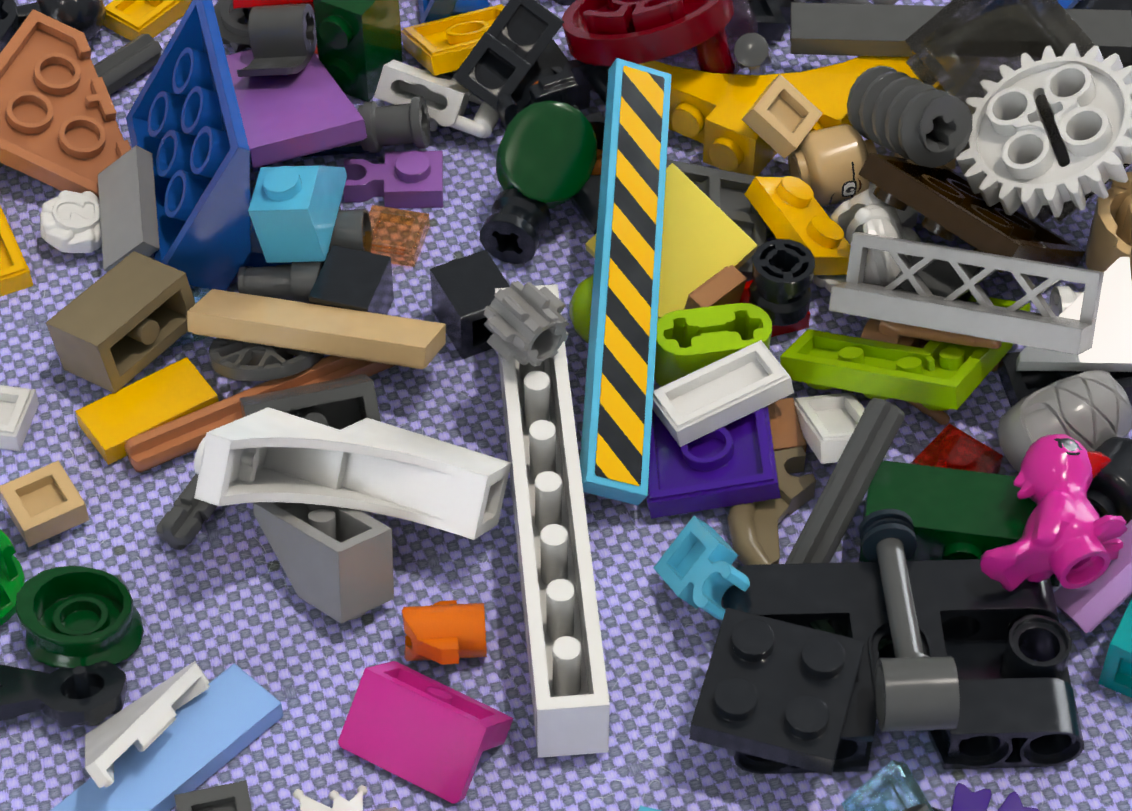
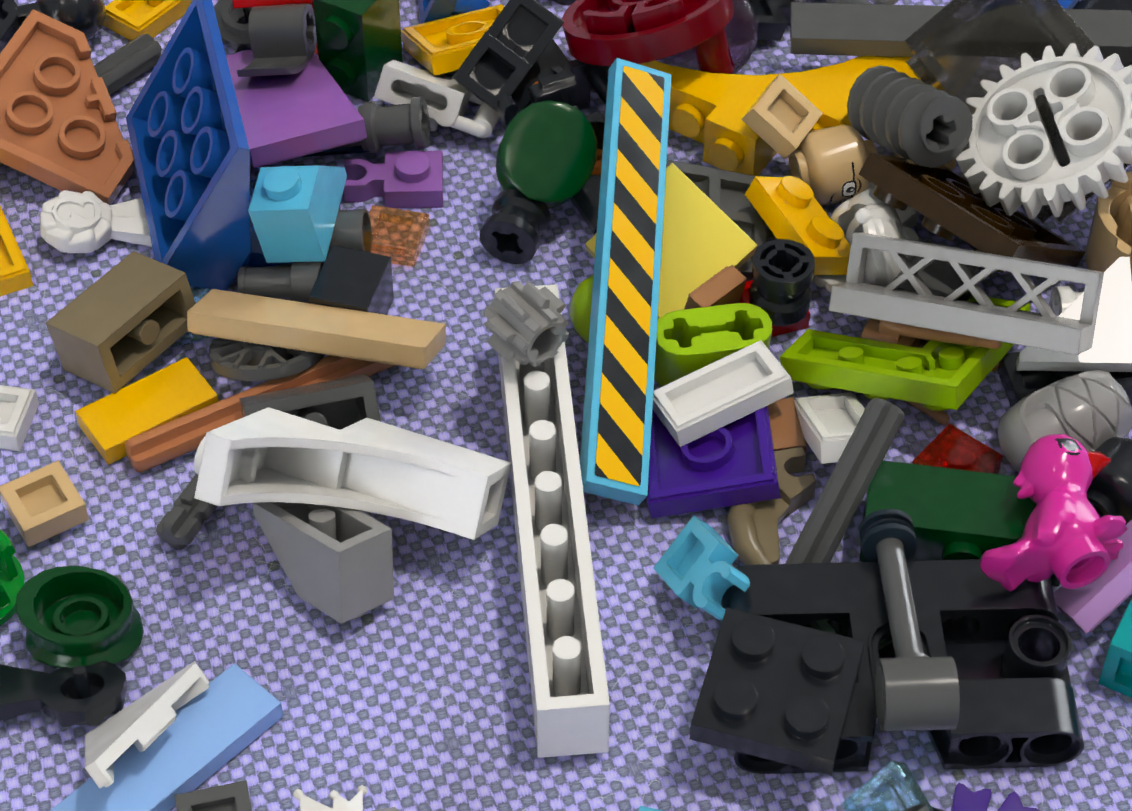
(128, 207): light grey tile -> none
(421, 729): dark pink panel -> none
(444, 632): orange piece -> none
(460, 297): black brick -> none
(752, 52): dark grey axle -> none

